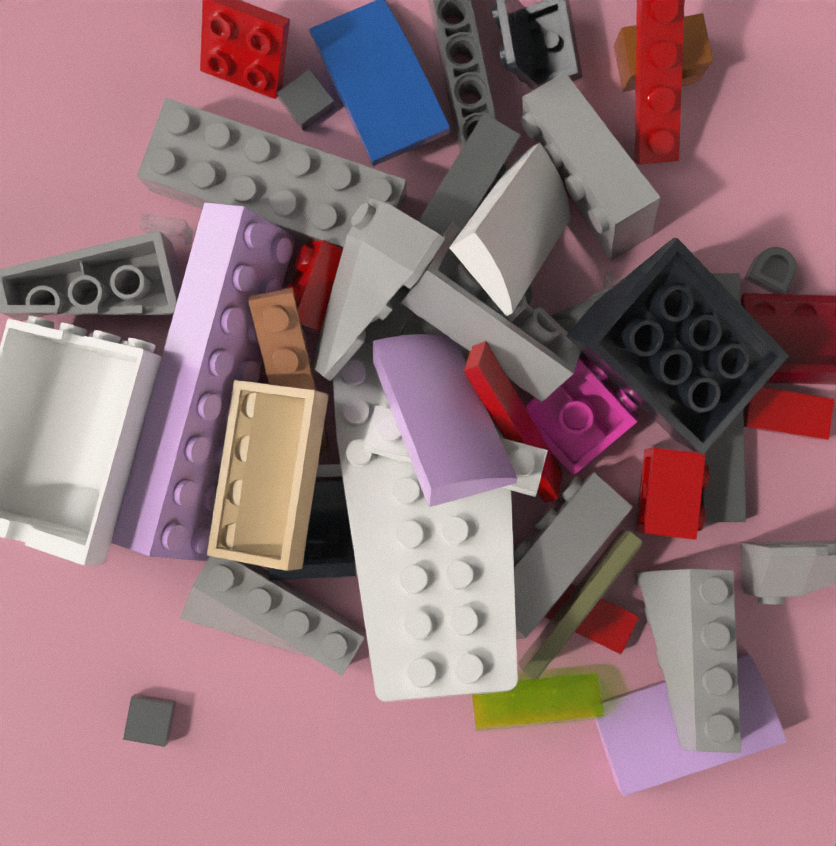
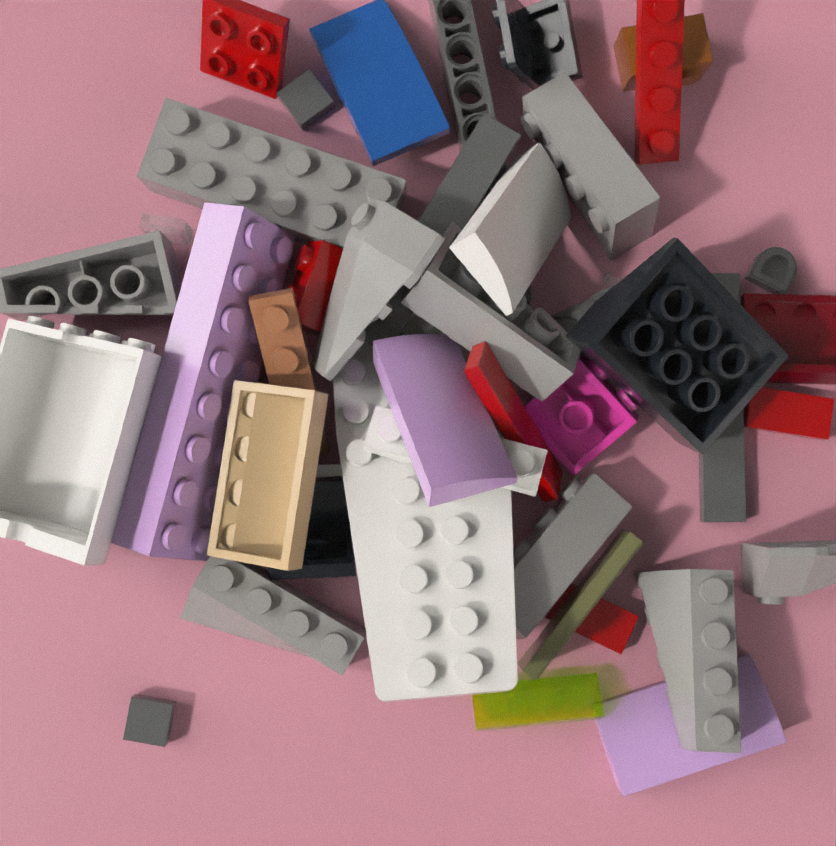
(672, 493): red brick -> none

